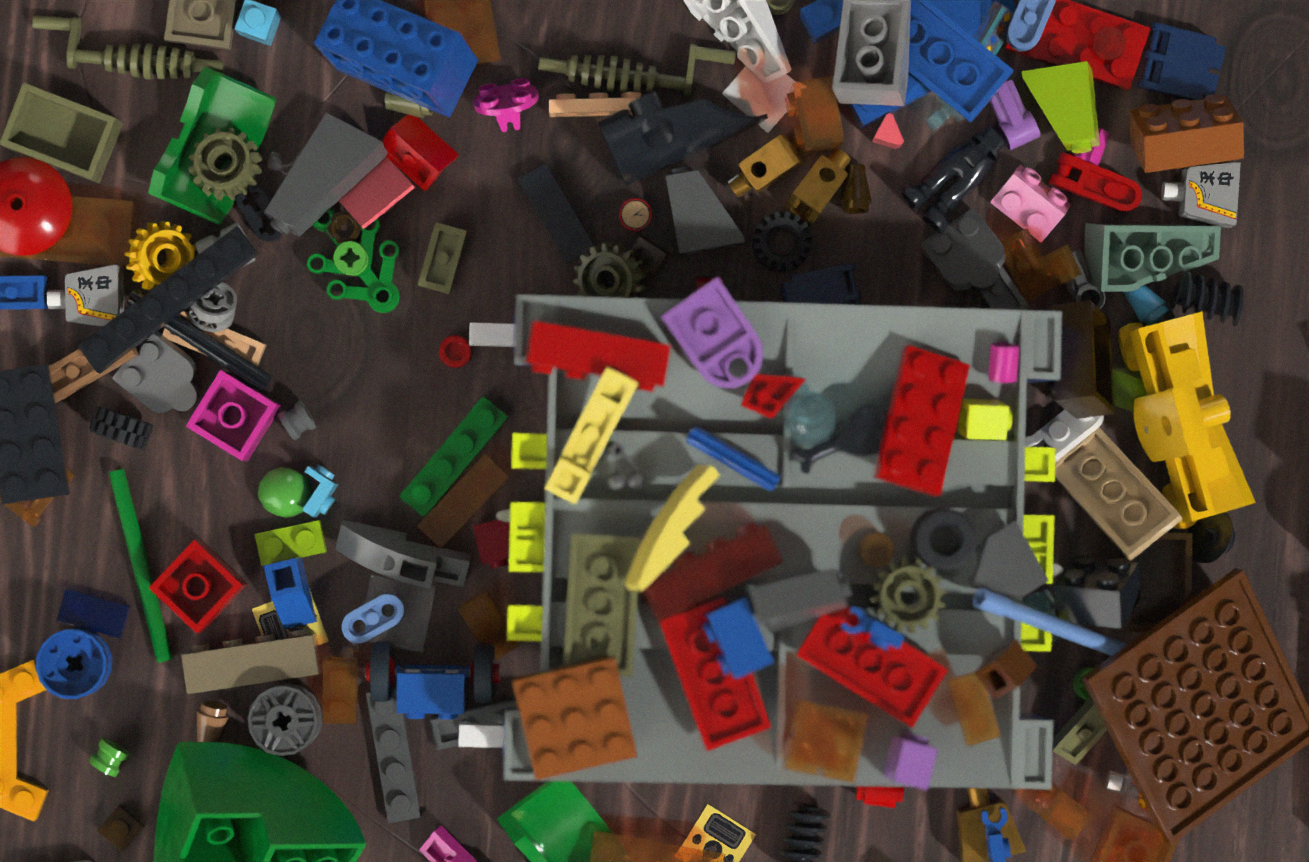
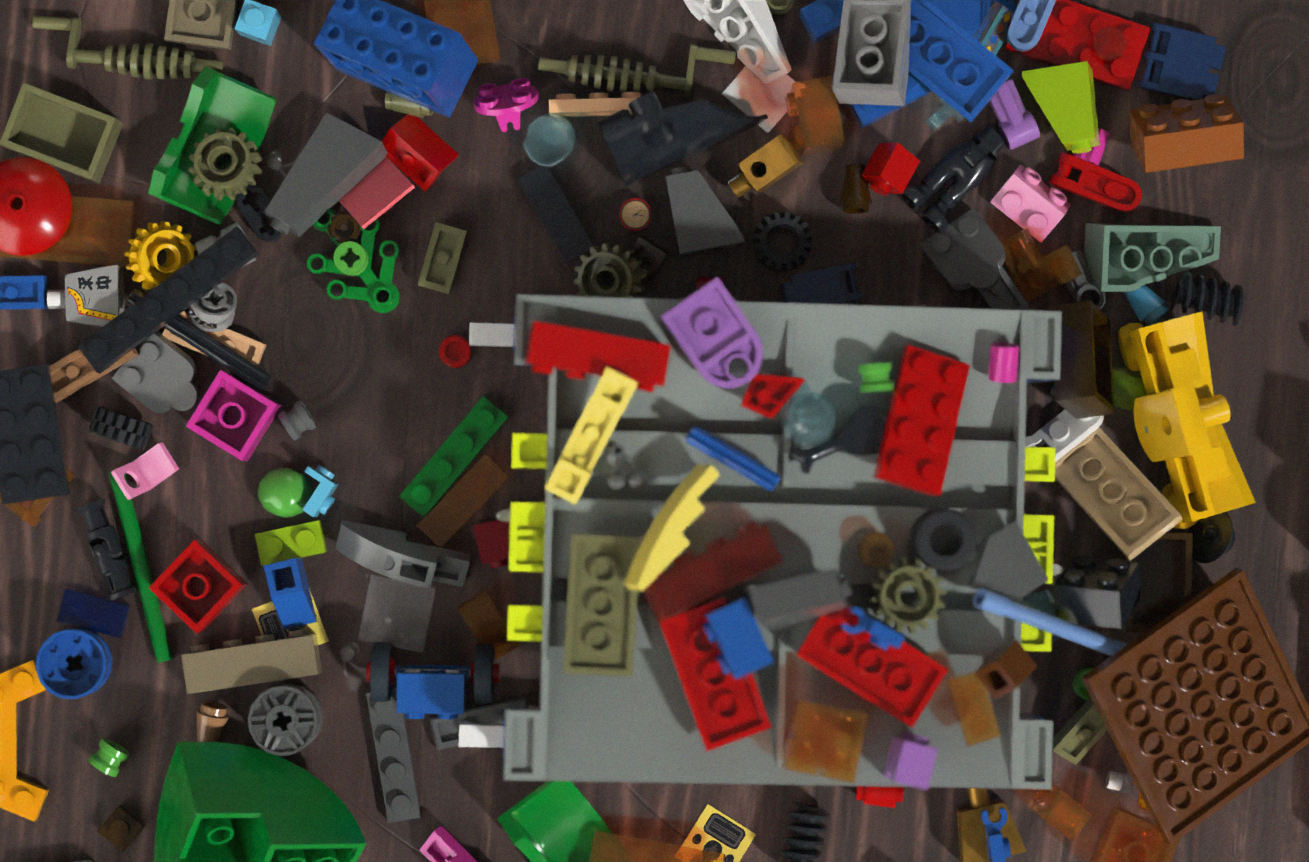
(111, 568): none -> black piece
(147, 471): none -> bright pink bracket
(340, 690): clear orange plate -> none
(373, 617): medium blue plate -> none
(549, 139): none -> clear light blue hair
(574, 717): dark orange plate -> none
(813, 192): pearl gold torso -> none
(875, 377): none -> bright green wheel
(889, 133): coral slope -> none
(890, 169): none -> red brick
(984, 419): neon yellow brick -> none
(1206, 193): light grey torso -> none

